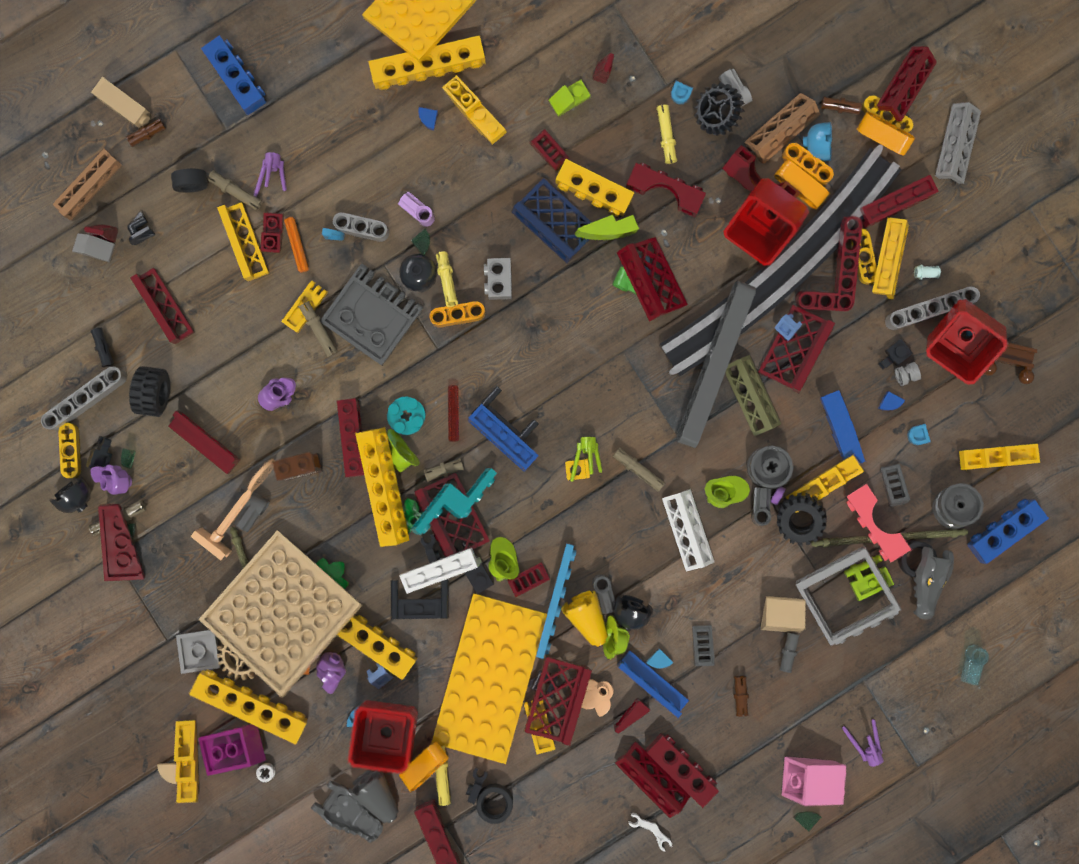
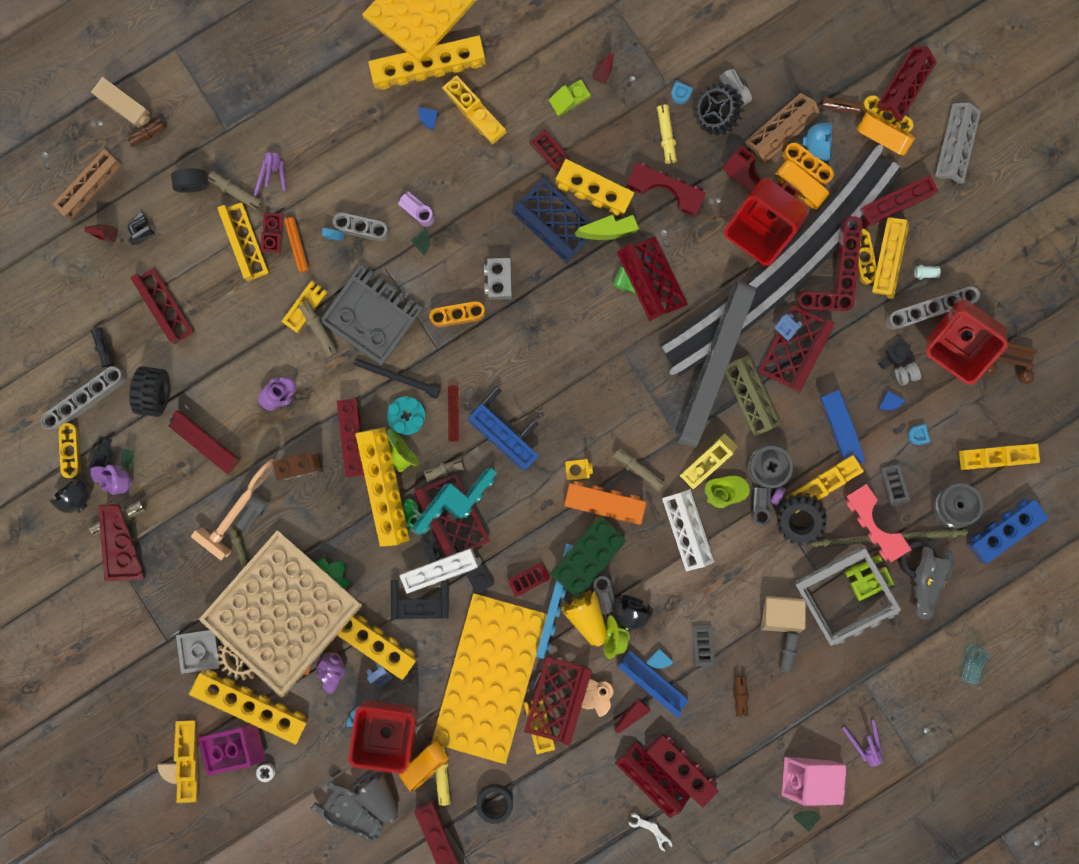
(93, 247): light grey slope -> none
(215, 52): blue brick -> none
(418, 273): black cylinder -> none
(431, 389): none -> black piece
(445, 272): light yellow pin -> none
(474, 789): black plate -> none
(503, 559): lime piece -> none
(588, 557): none -> dark green plate
(589, 446): lime plant -> none
(605, 503): none -> orange wedge
(709, 461): none -> light yellow slope

